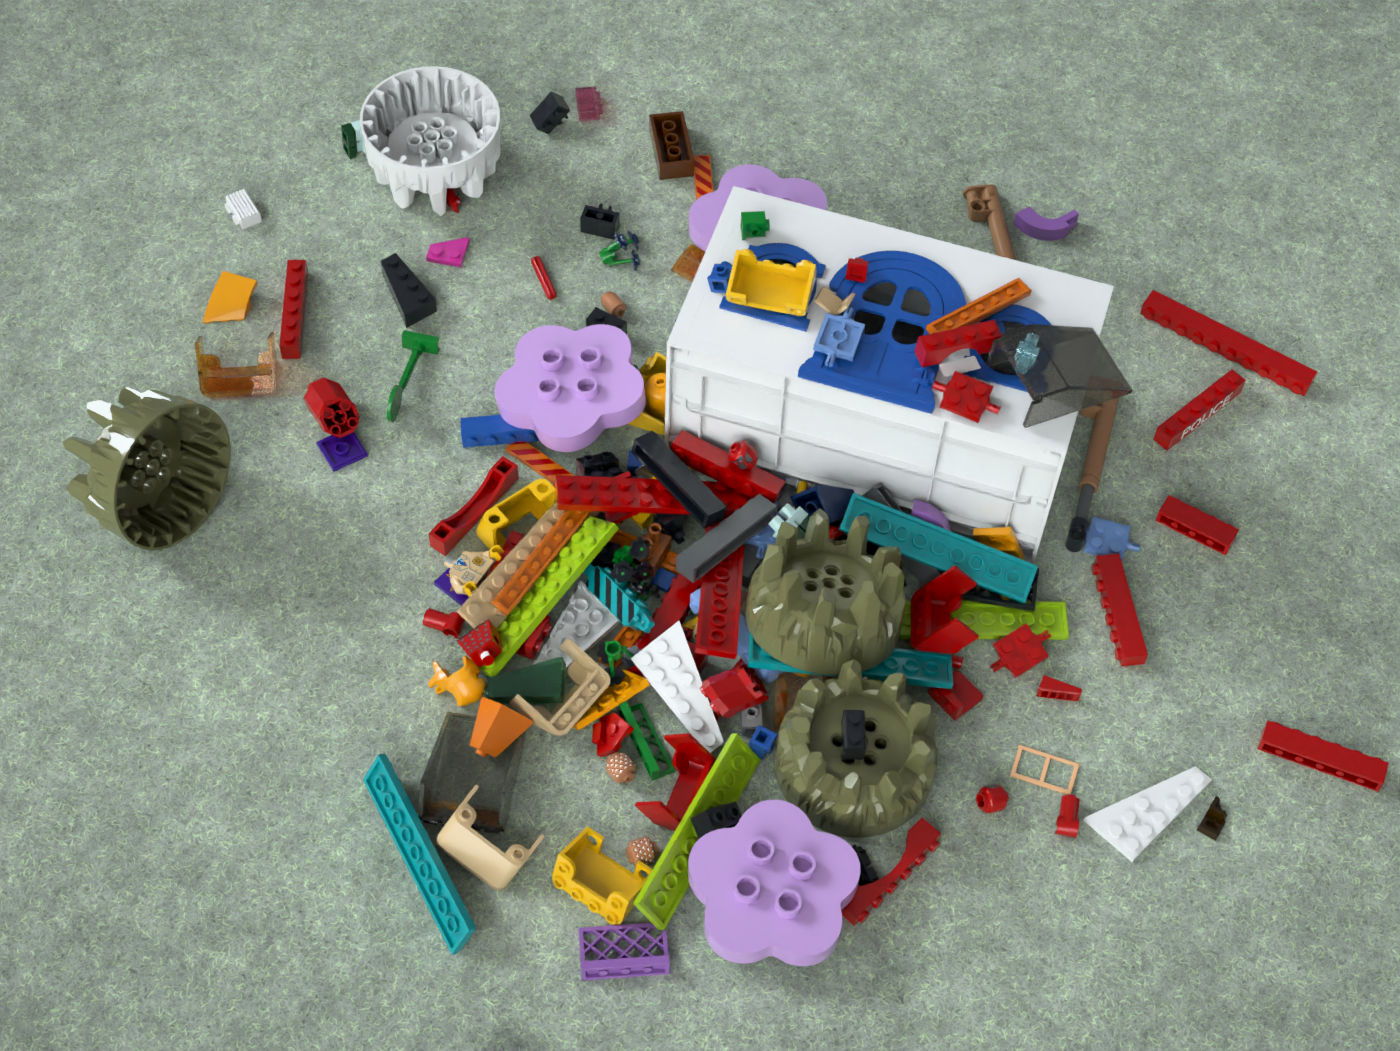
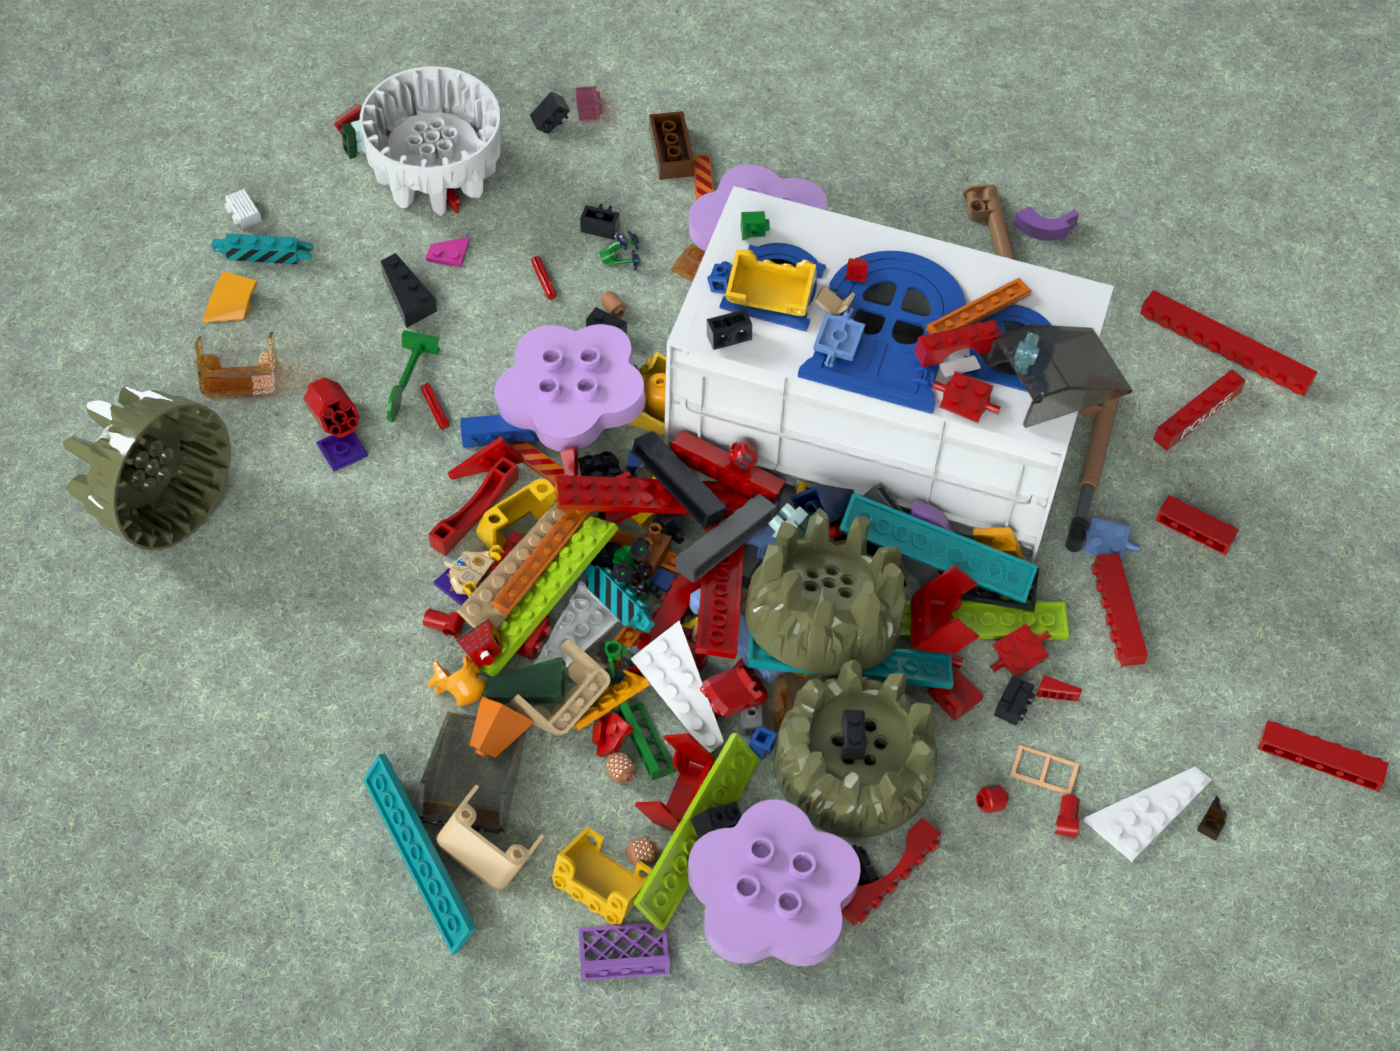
(263, 248): none -> teal hinge
(293, 309): red brick -> none
(350, 115): none -> red torso
(435, 406): none -> red axle
(486, 458): none -> red wing
(570, 460): none -> slope
(729, 329): none -> black brick
(1014, 700): none -> black brick

